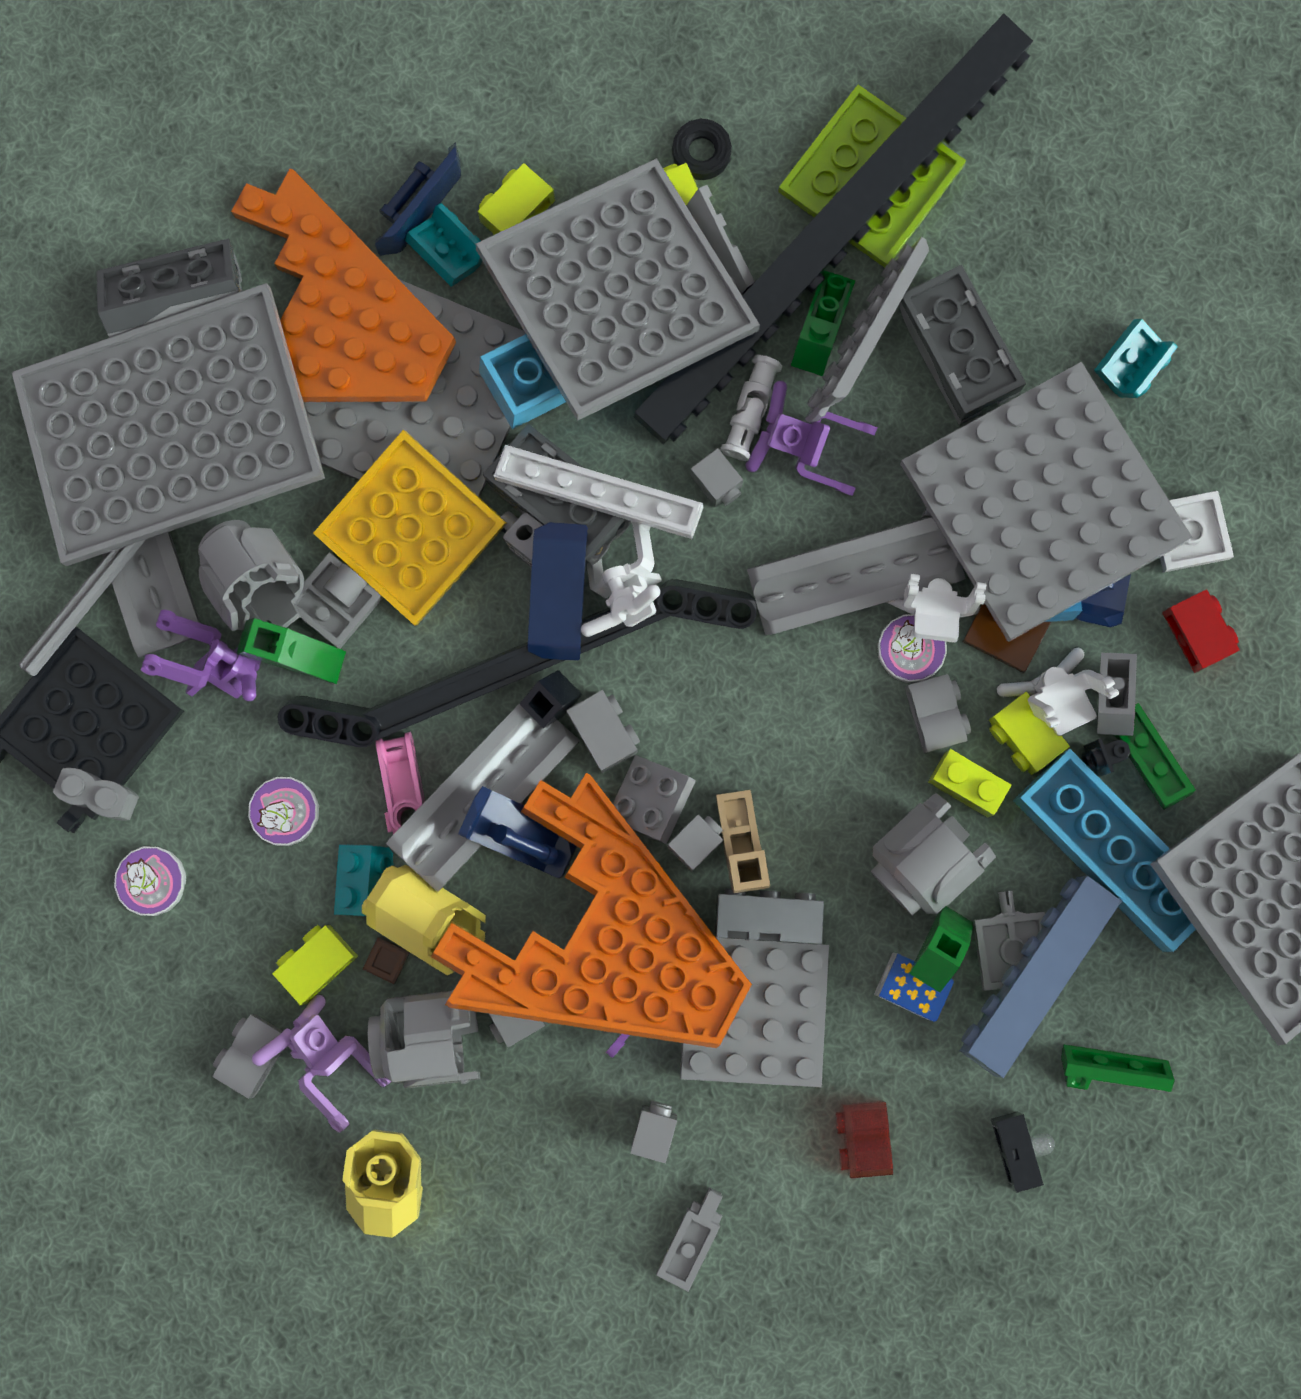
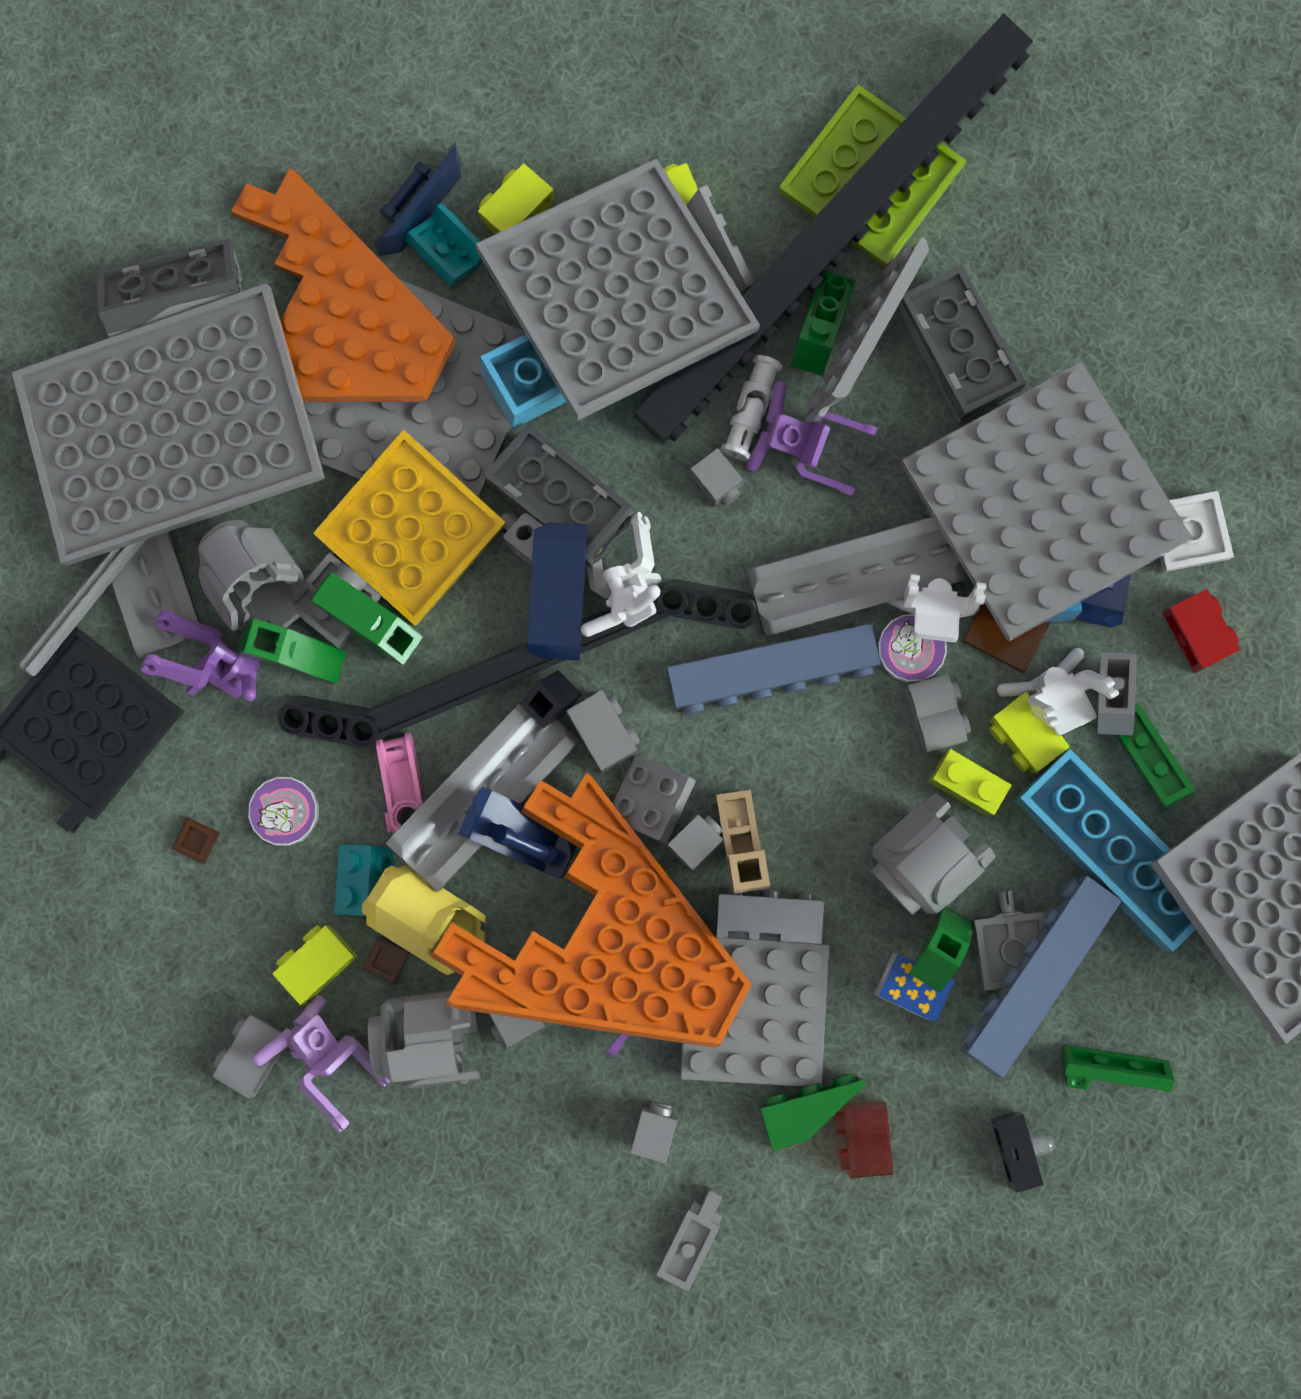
(95, 794): light grey brick -> none
(150, 881): tile -> none
(196, 840): none -> reddish brown tile
(366, 619): none -> green slope
(383, 1183): light yellow brick -> none
(598, 491): white tile -> none
(707, 130): black tyre -> none
(774, 668): none -> sand blue brick
(801, 1116): none -> green slope
(1102, 757): black hinge -> none
(1135, 360): teal bracket -> none

